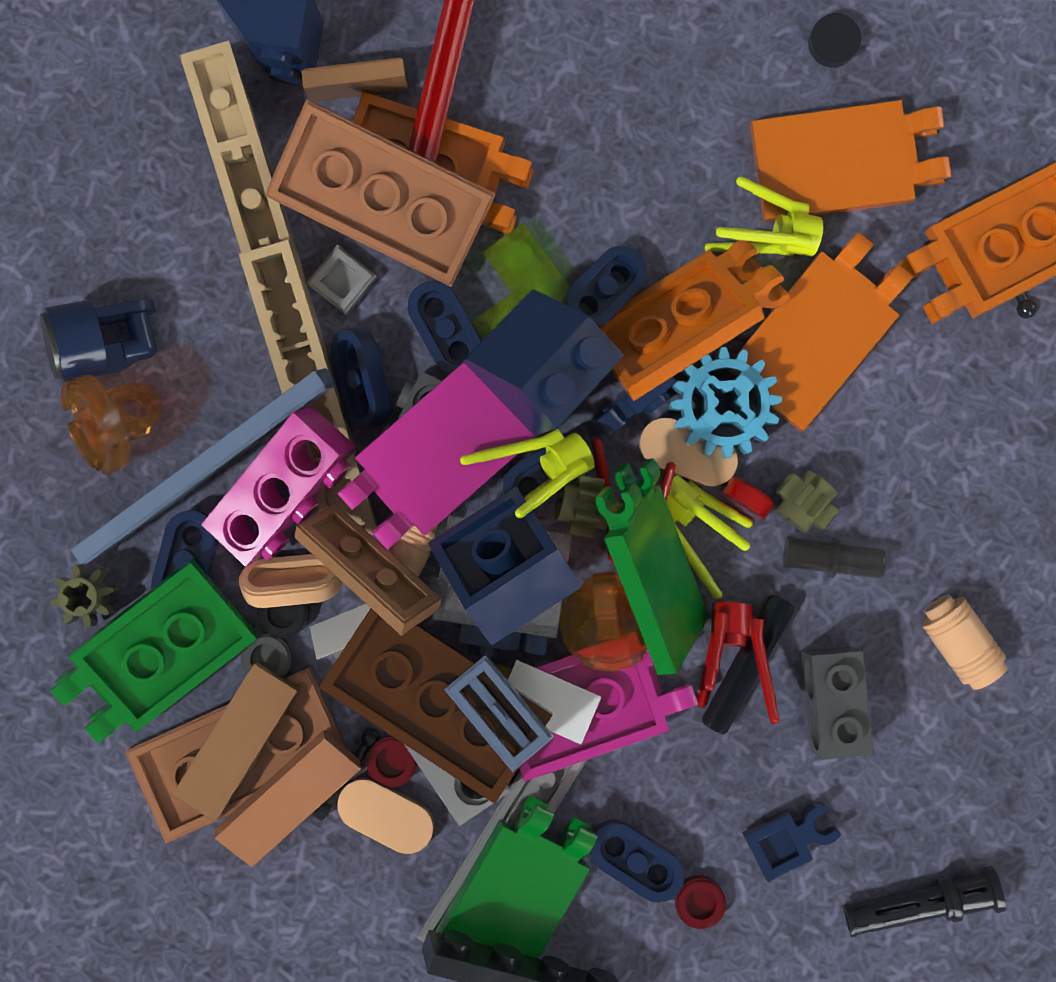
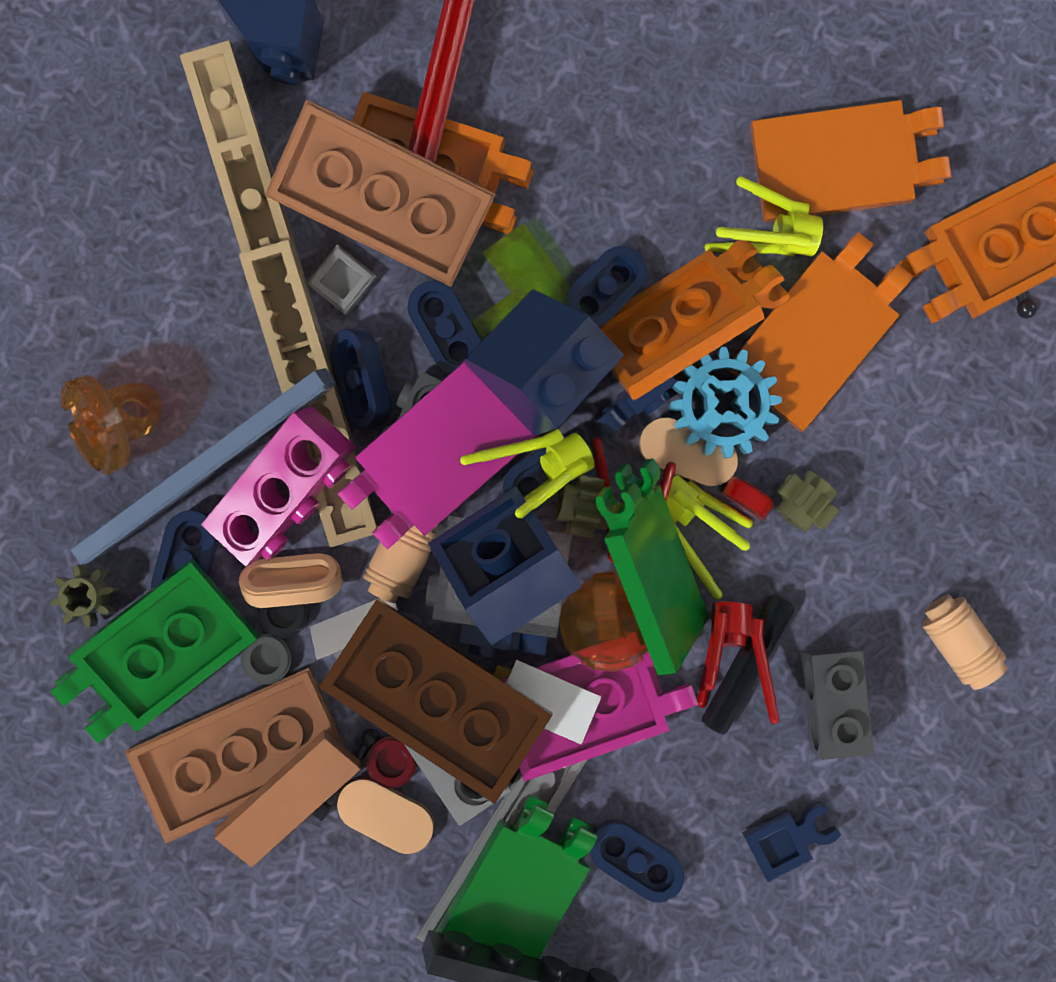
(76, 341): dark blue piece -> none
(235, 742): medium nougat tile -> none
(354, 78): medium nougat tile -> none
(368, 568): medium nougat tile -> none
(528, 747): sand blue tile -> none
(700, 902): dark red tile -> none
(833, 558): clear smoke axle -> none
(834, 40): black tile -> none
(862, 916): black pin -> none

